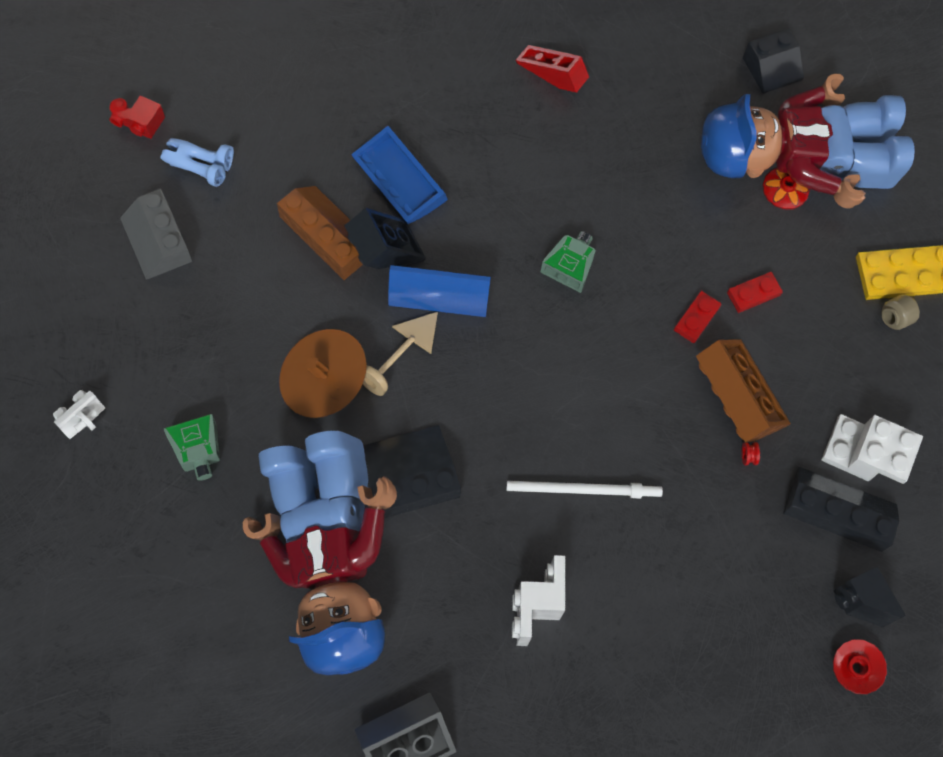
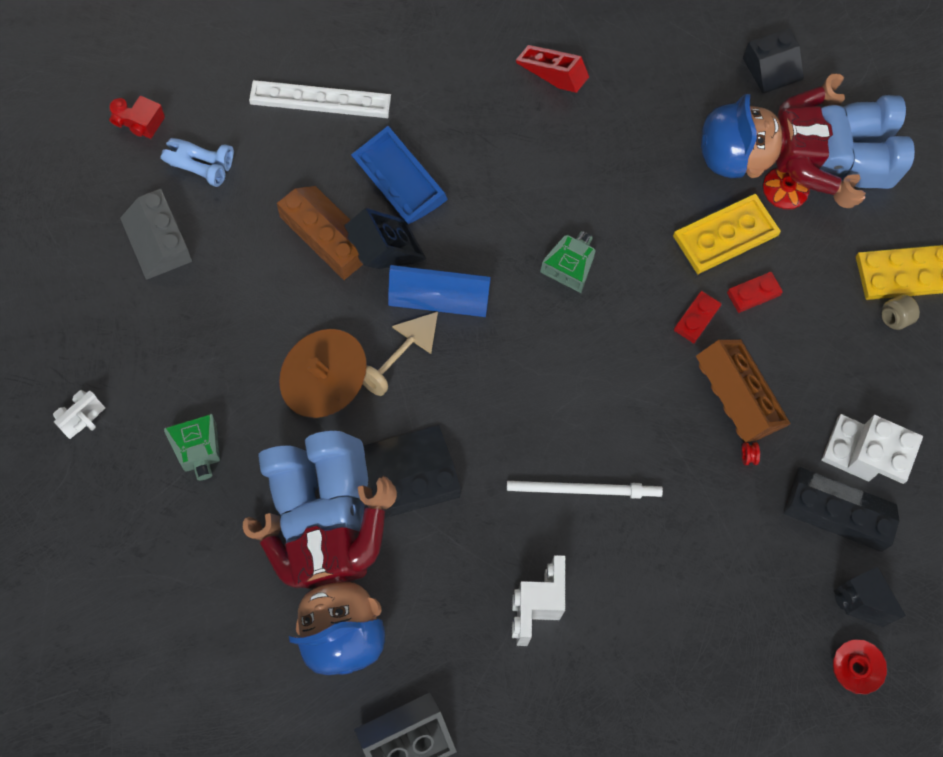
(320, 99): none -> white tile
(726, 233): none -> yellow plate

